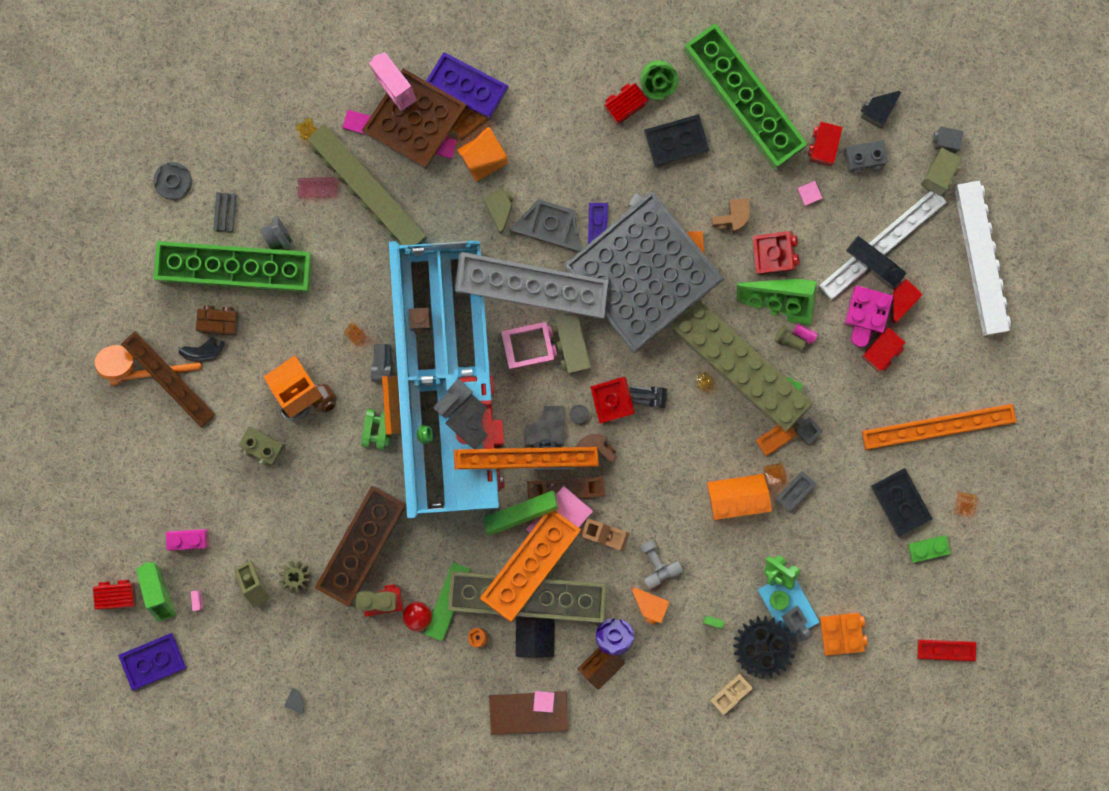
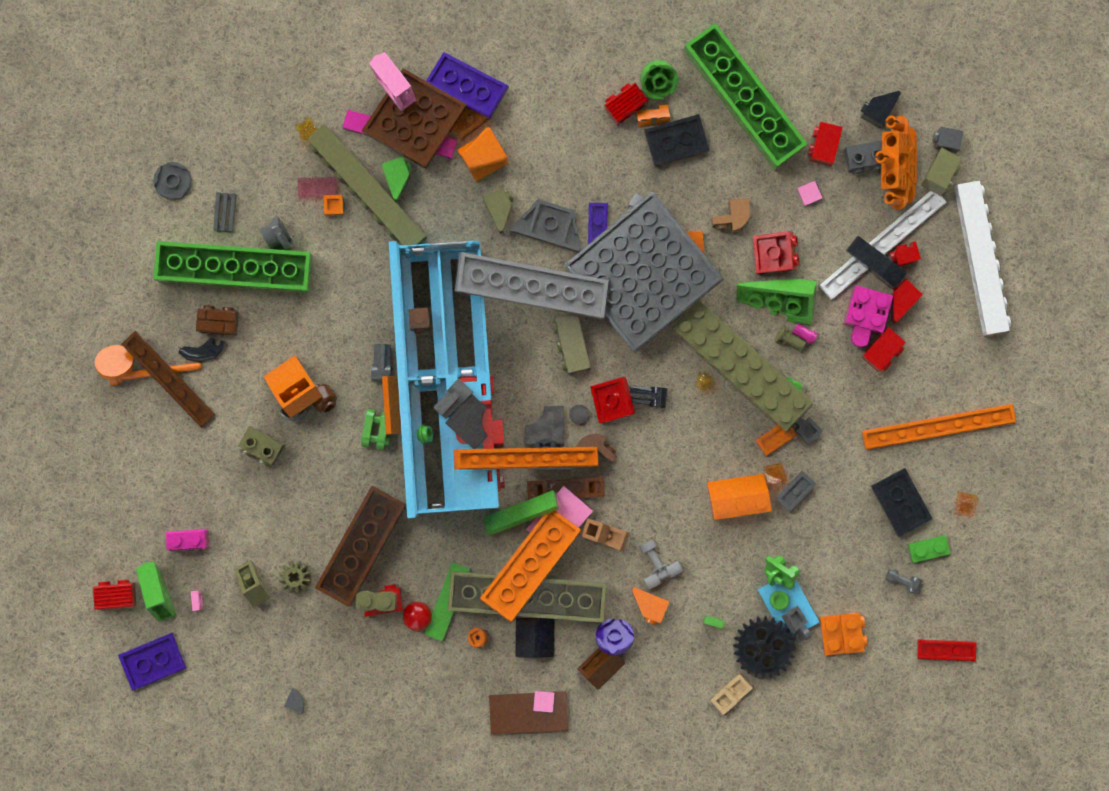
(333, 205): none -> orange plate
(354, 334): clear orange slope -> none
(397, 176): none -> bright green slope
(551, 349): bright pink window -> none
(662, 112): none -> orange piece
(898, 162): none -> orange piece
(905, 255): none -> red brick
(913, 584): none -> dark grey bar

